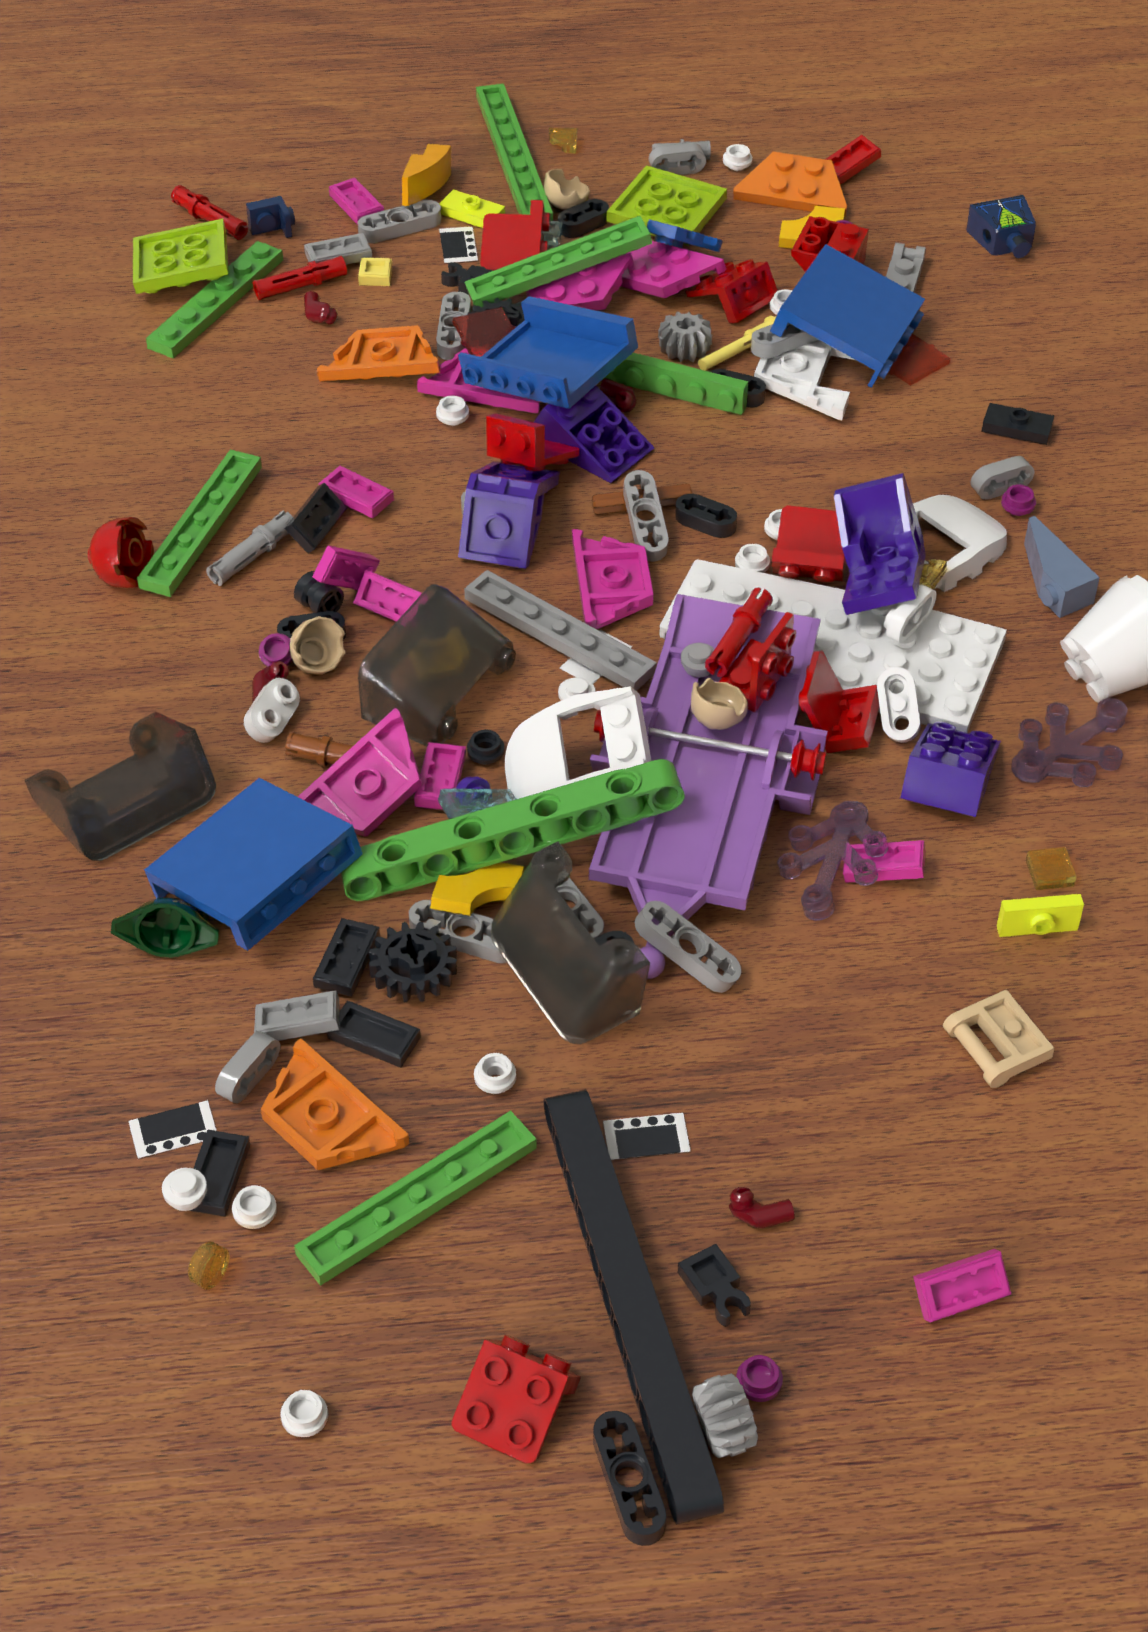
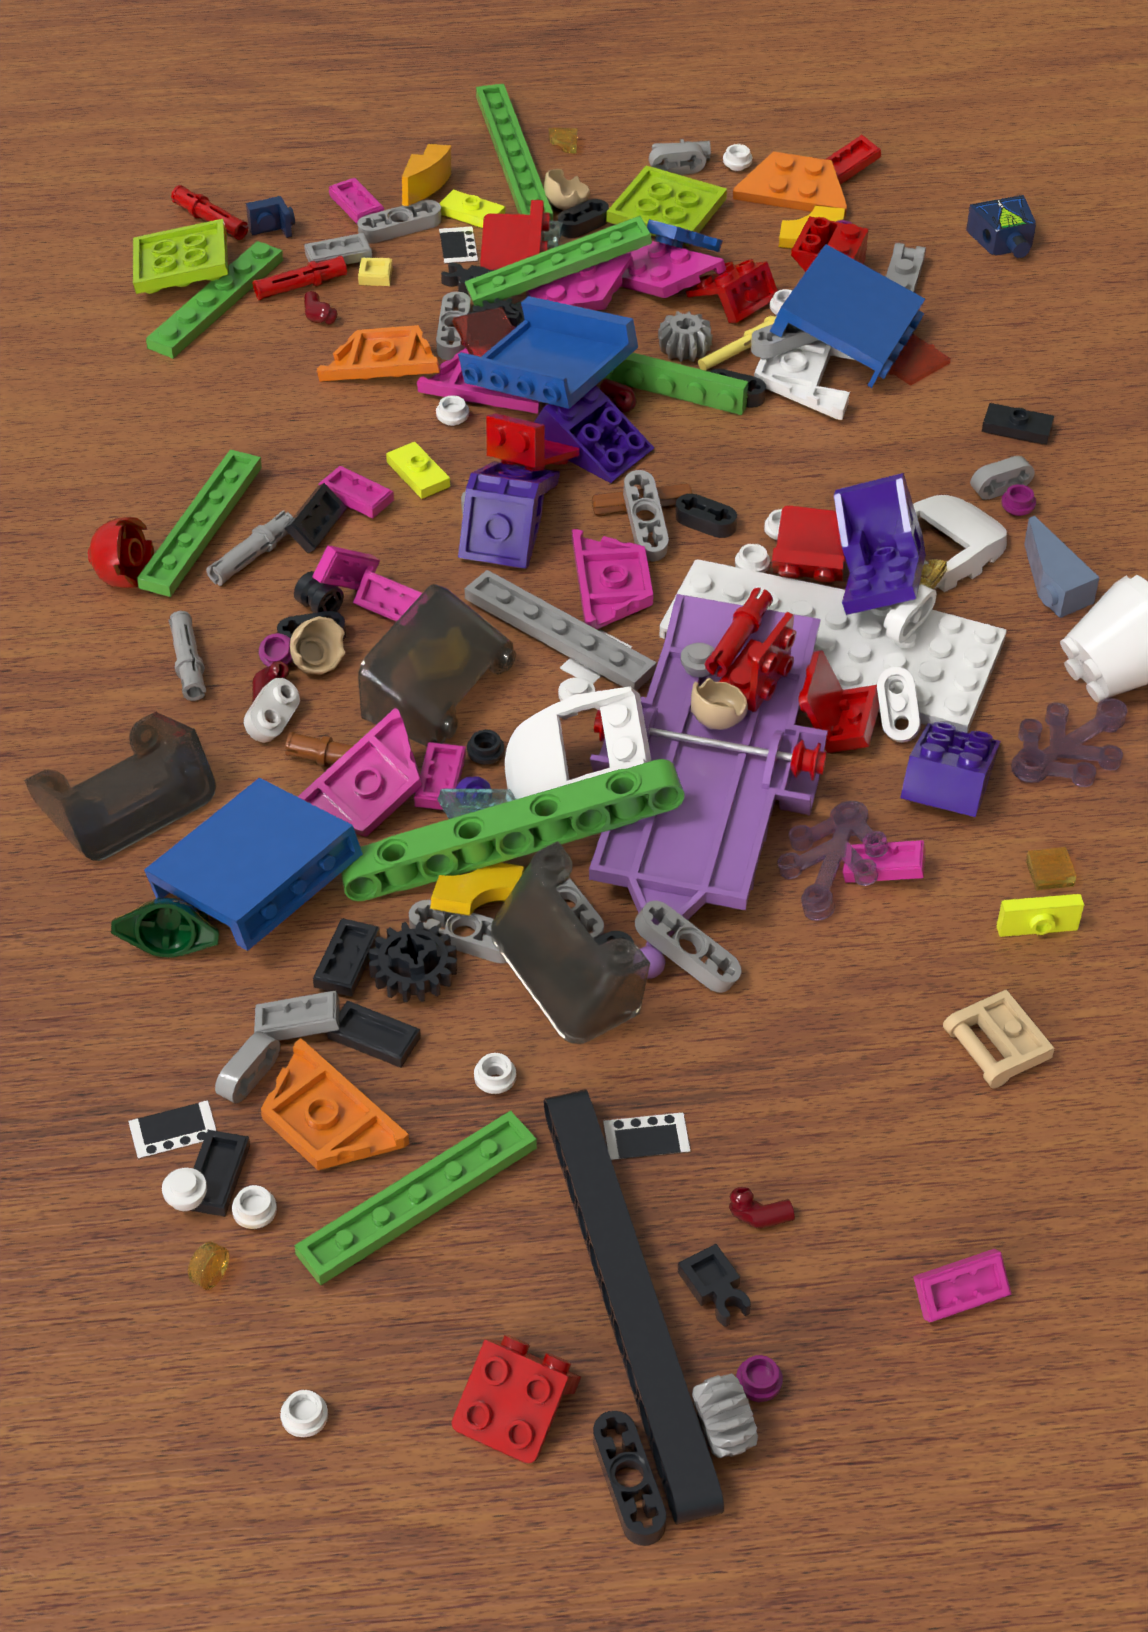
(189, 665): none -> light grey pin
(418, 470): none -> neon yellow plate

